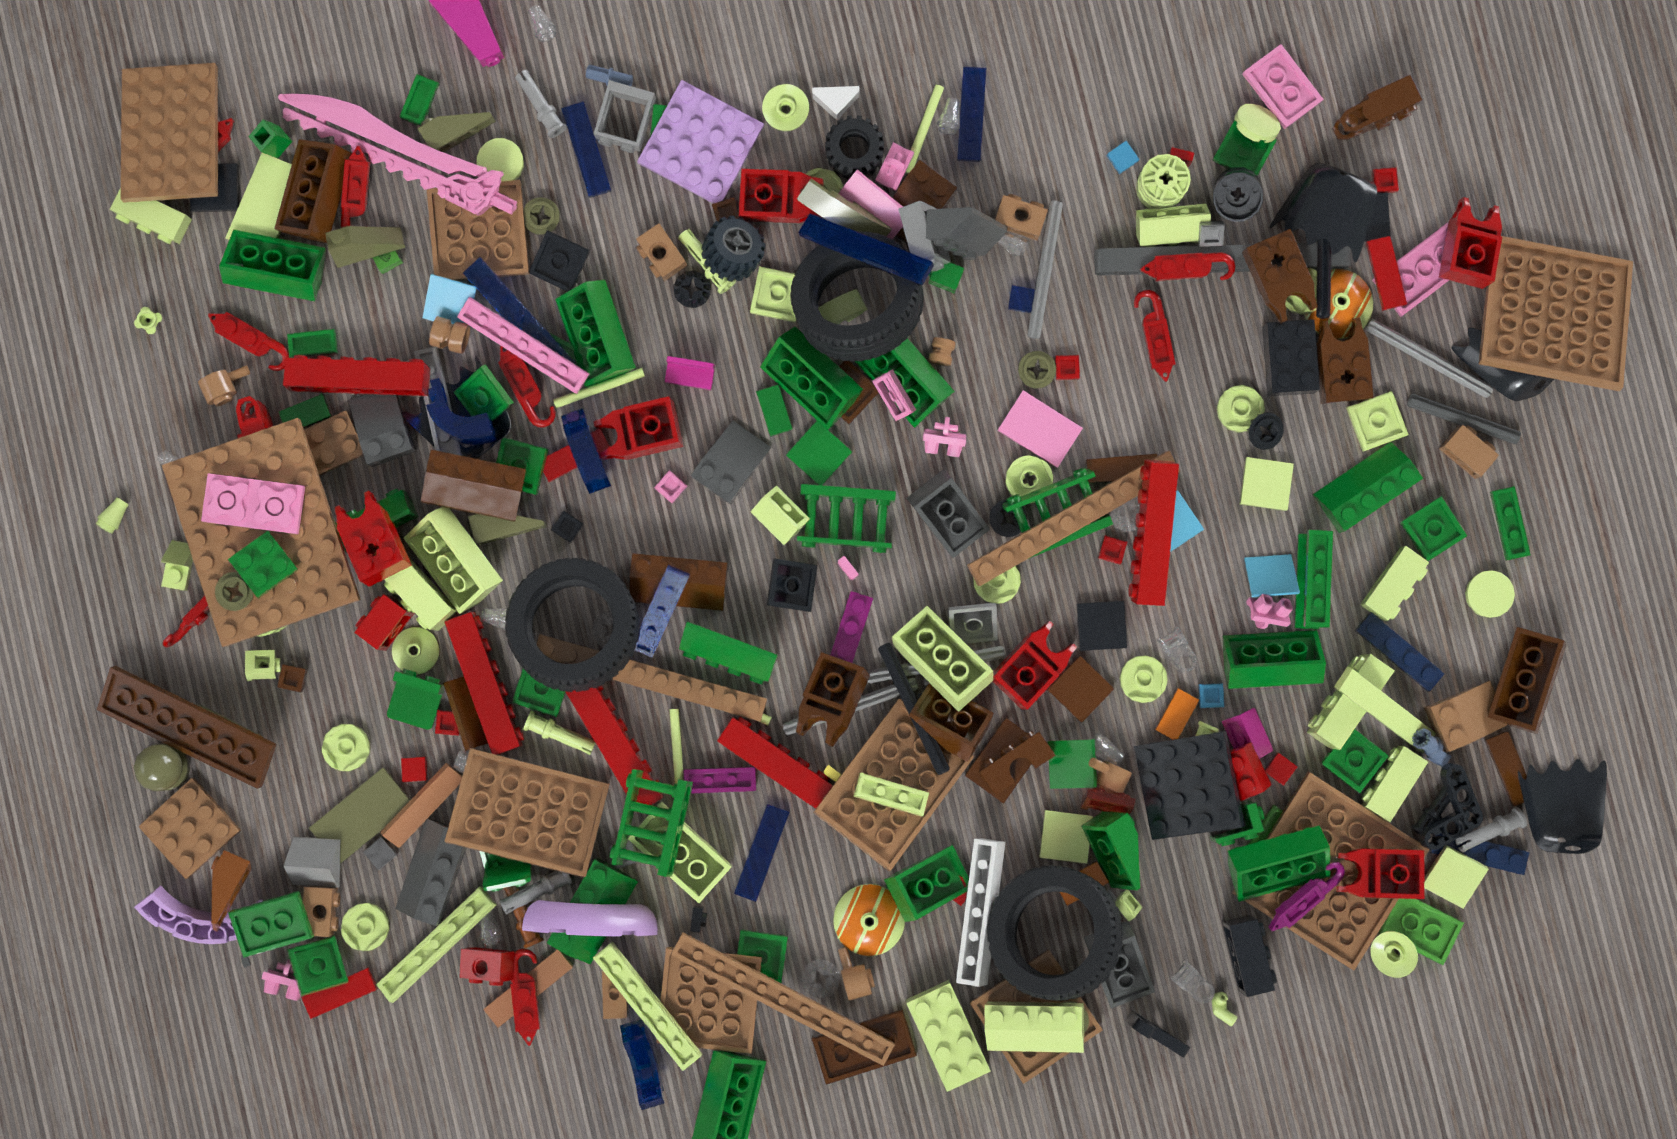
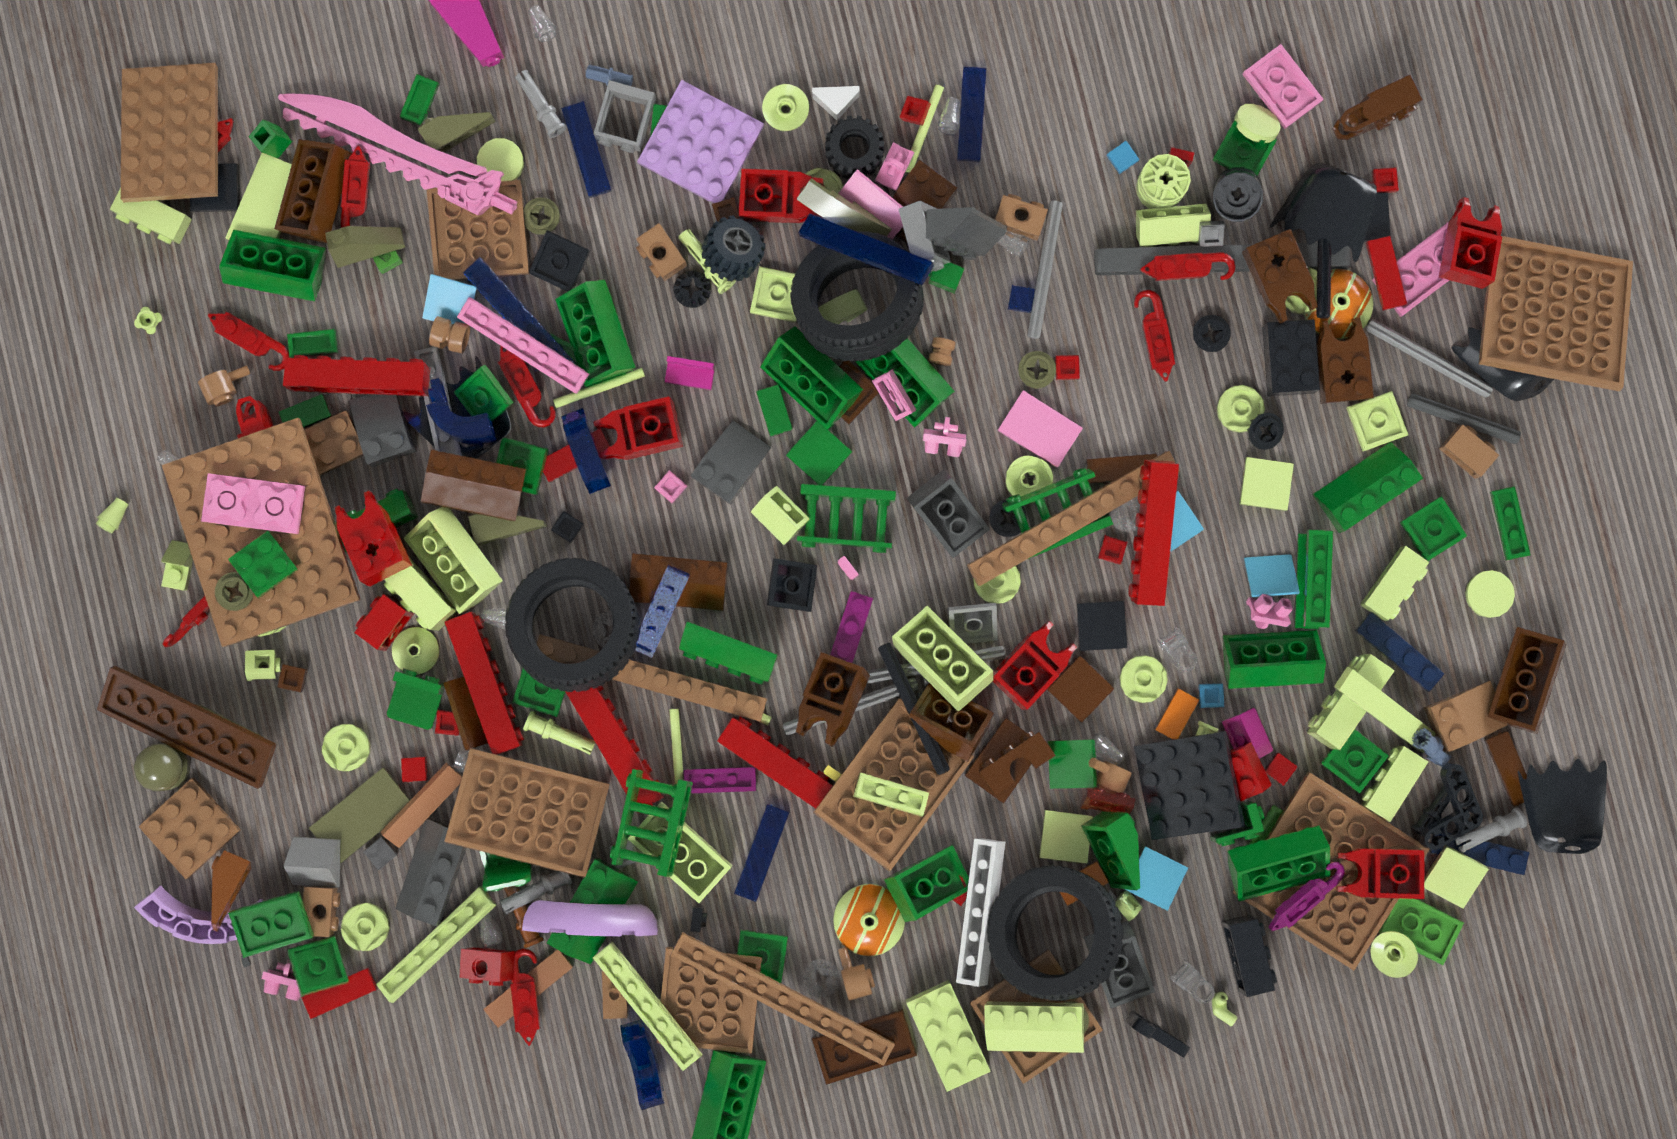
(915, 110): none -> red tile
(1159, 878): none -> medium azure piece
(1217, 324): none -> black gear

